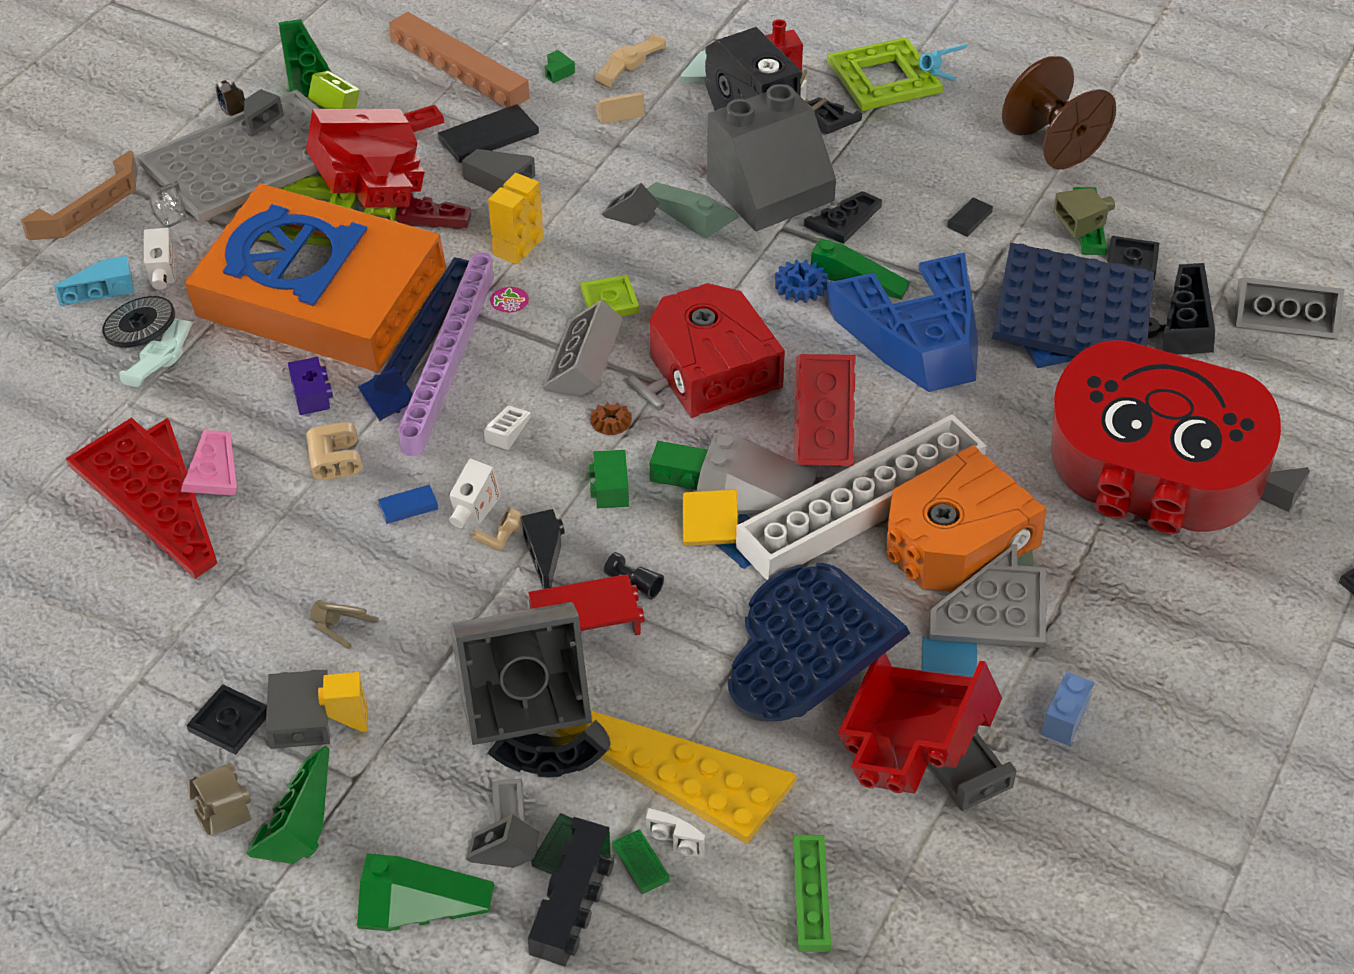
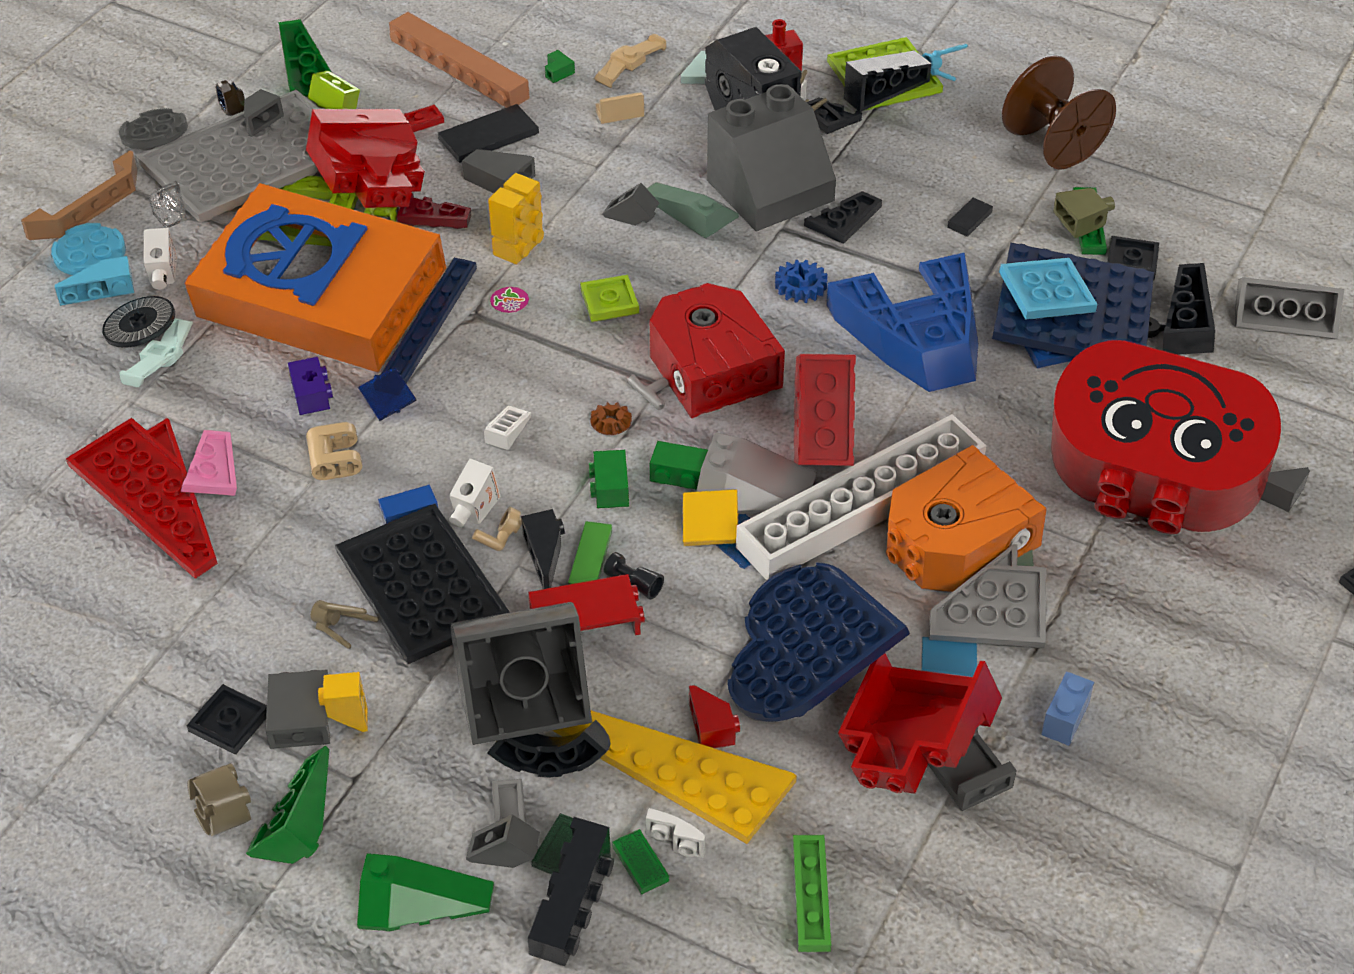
(86, 246): none -> medium azure tile
(153, 129): none -> dark grey tile
(419, 581): none -> black plate
(446, 355): lavender beam -> none
(584, 351): light grey slope -> none
(591, 552): none -> bright green tile
(712, 719): none -> red slope
(844, 263): green wedge -> none
(883, 78): none -> black wedge
(1047, 288): none -> medium azure plate

